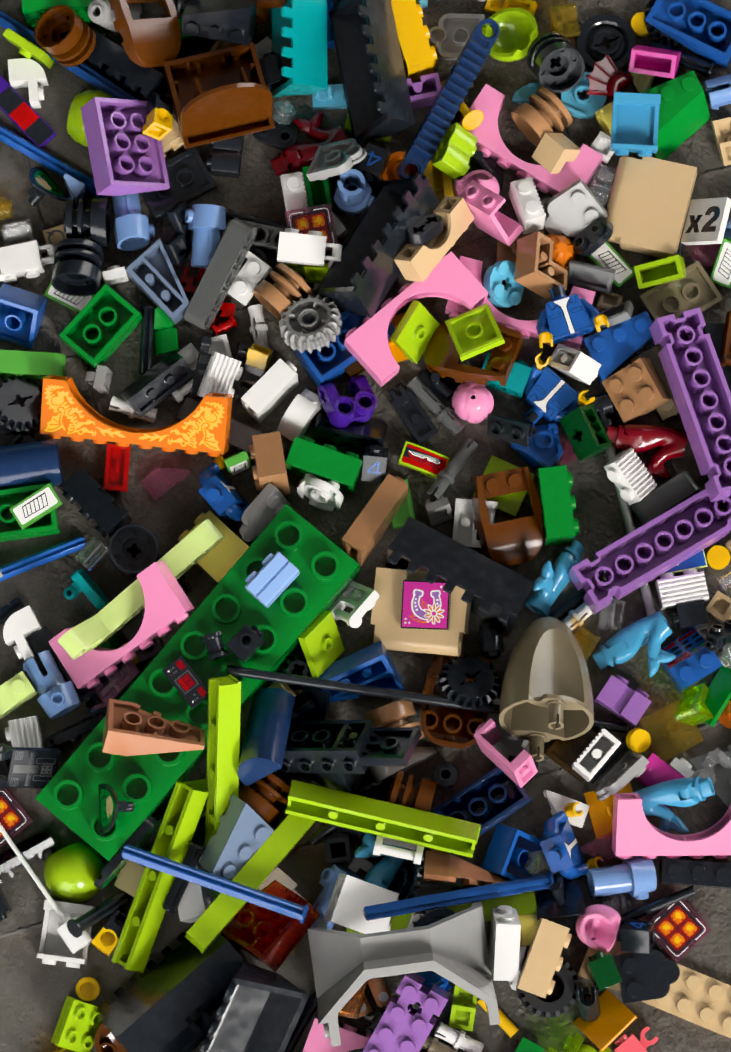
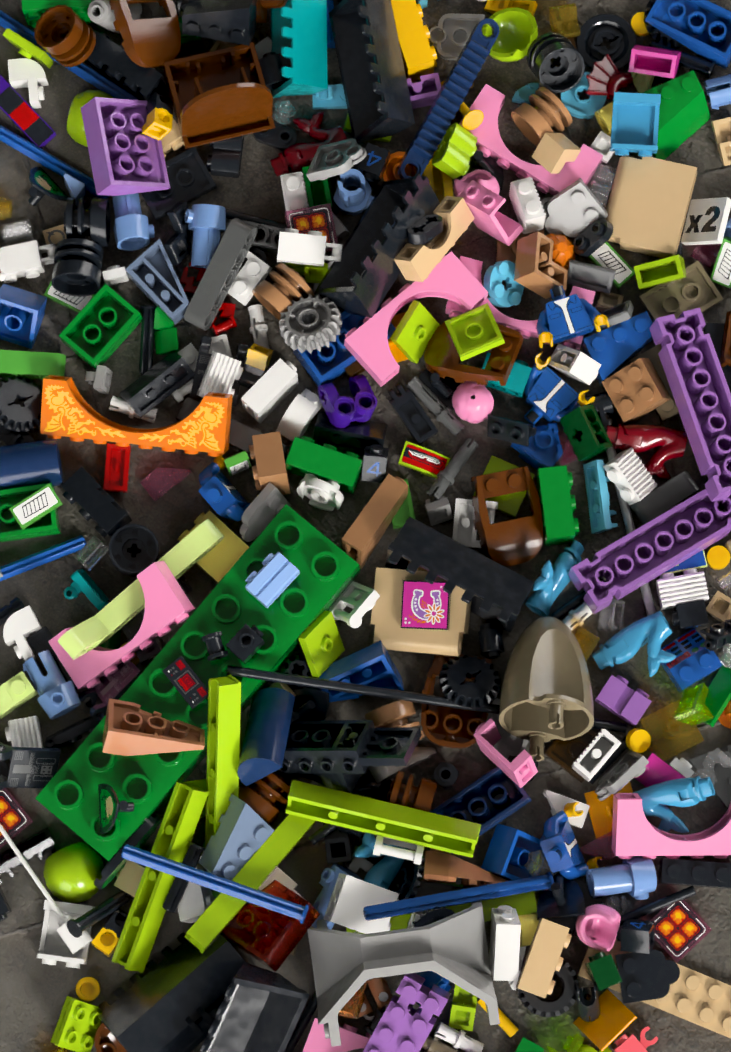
(598, 497): none -> medium azure plate

